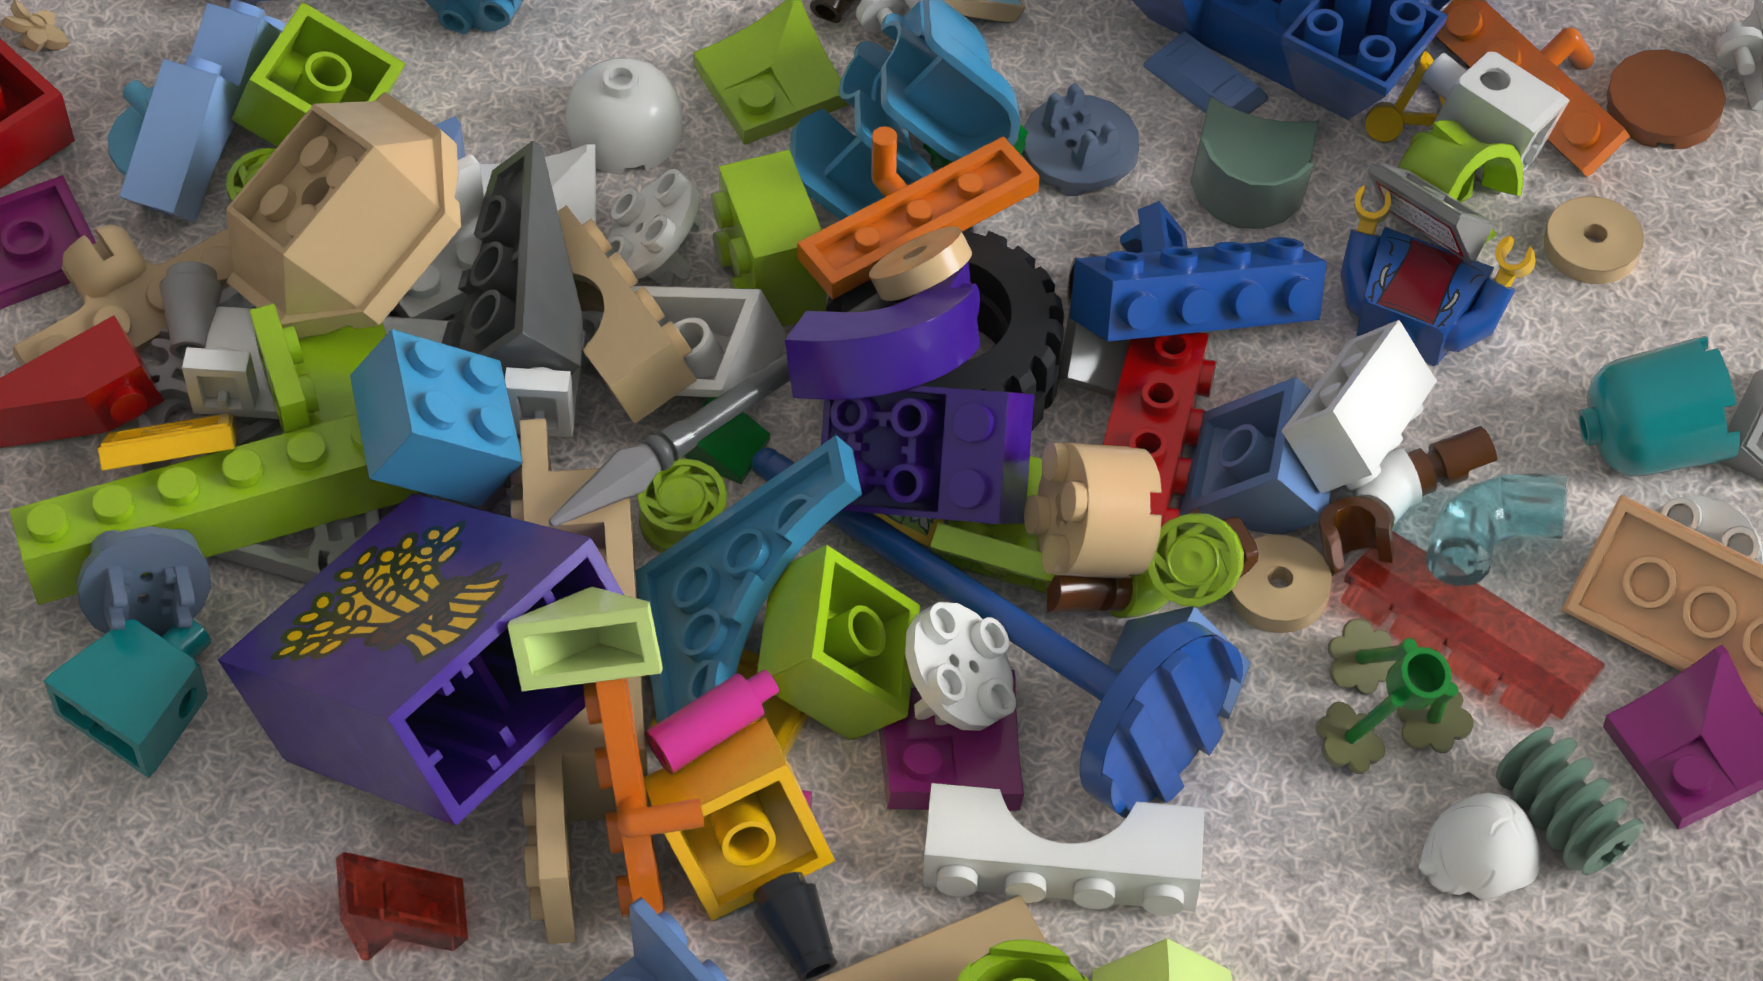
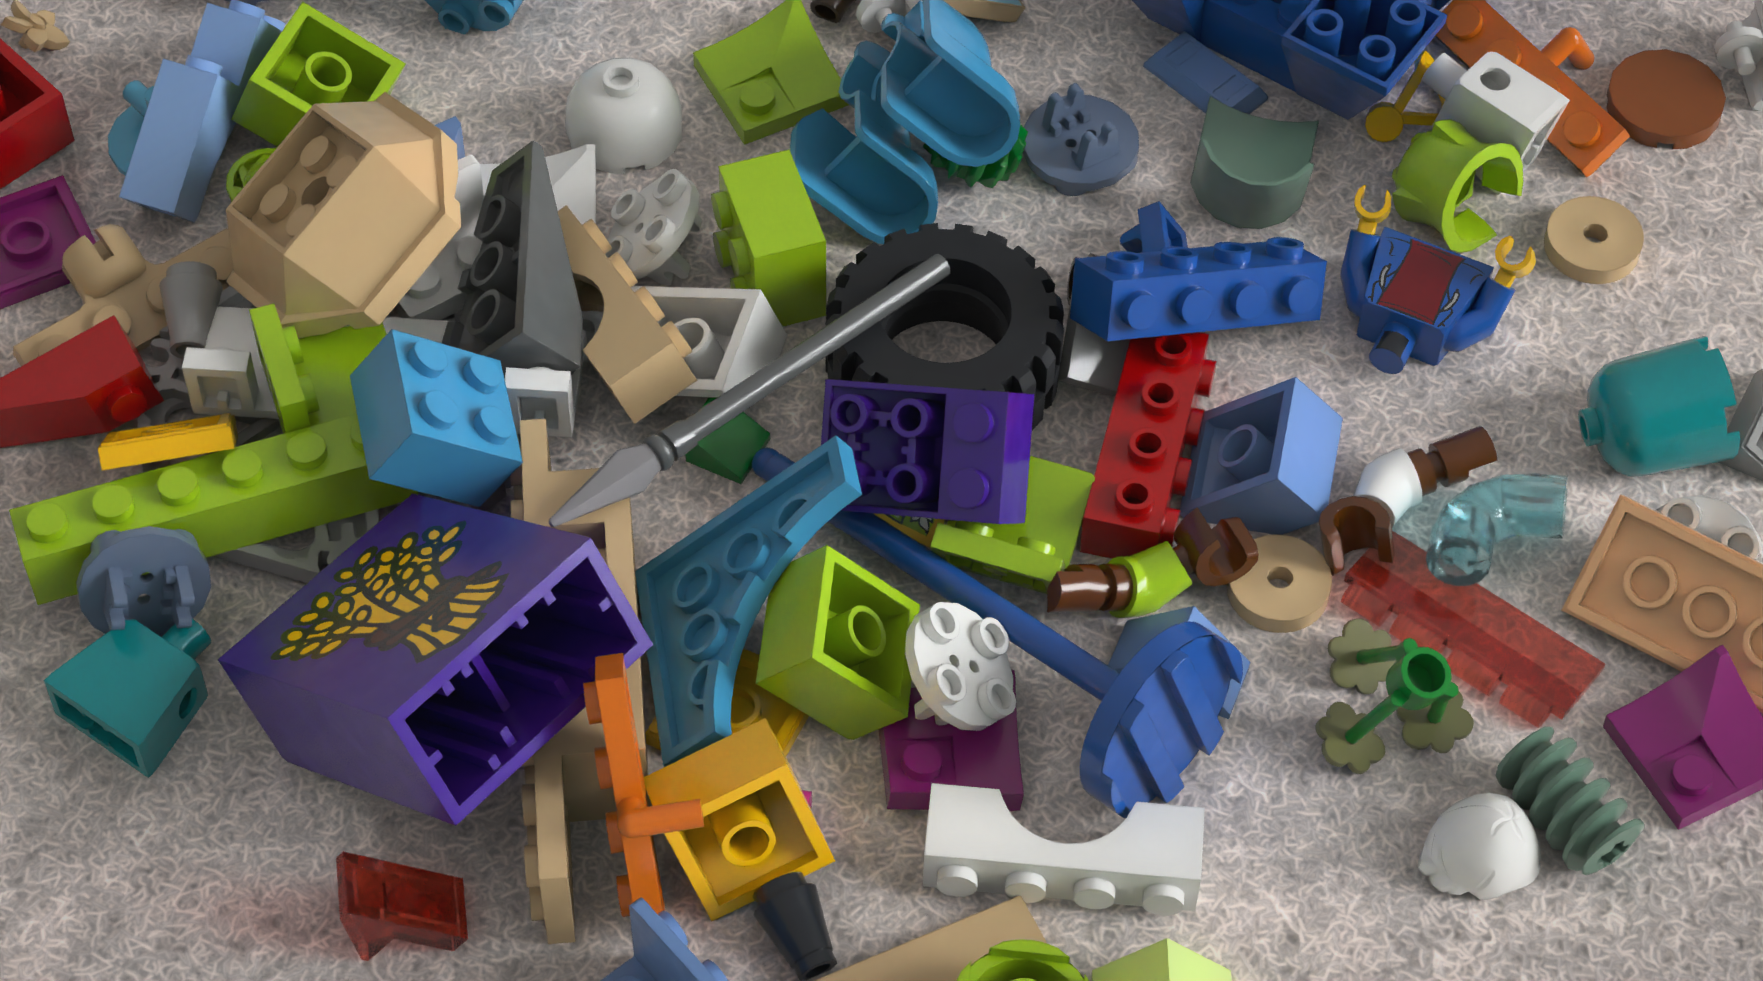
(585, 640): yellowish green slope -> none
(680, 502): lime wheel -> none
(710, 719): dark pink cylinder -> none
(885, 347): dark purple arch -> none
(920, 263): tan piece -> none
(949, 197): orange plate -> none
(1095, 510): tan brick -> none
(1196, 560): lime wheel -> none
(1360, 408): white brick -> none
(1431, 211): light grey slope -> none

